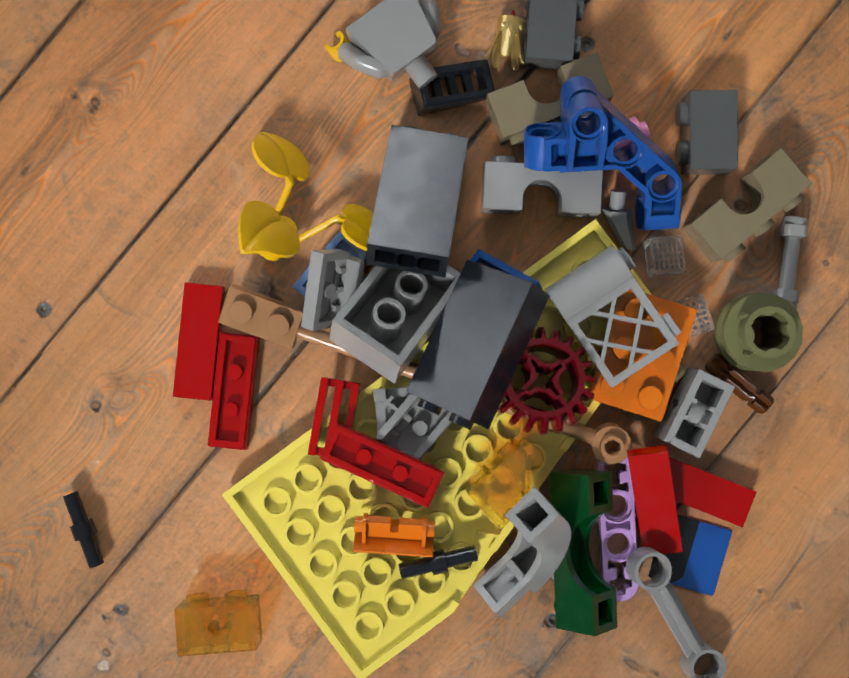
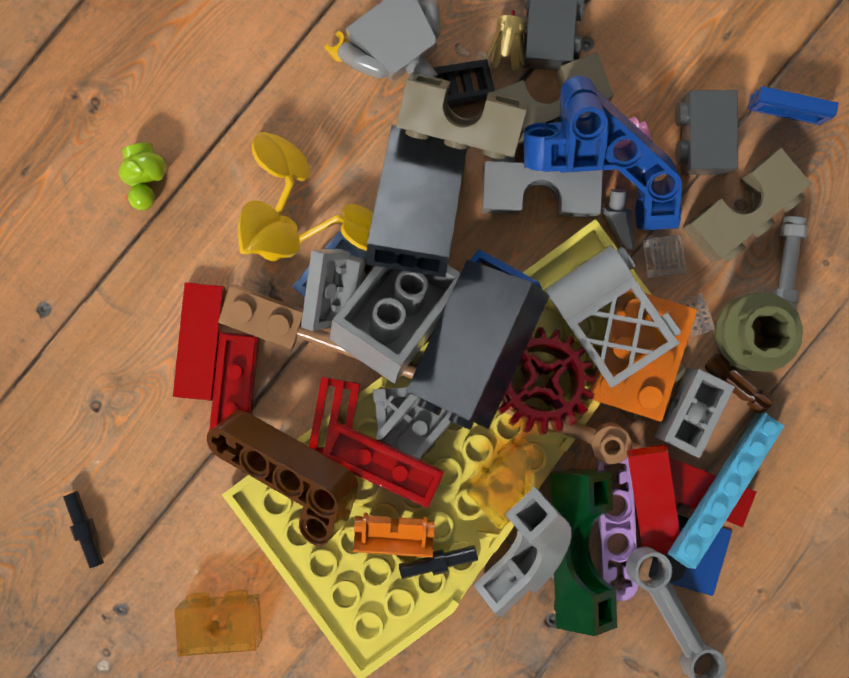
(139, 168): none -> lime animal
(290, 468): none -> reddish brown beam
(427, 113): none -> dark tan arch
(725, 490): none -> medium azure piece
(792, 106): none -> blue tile

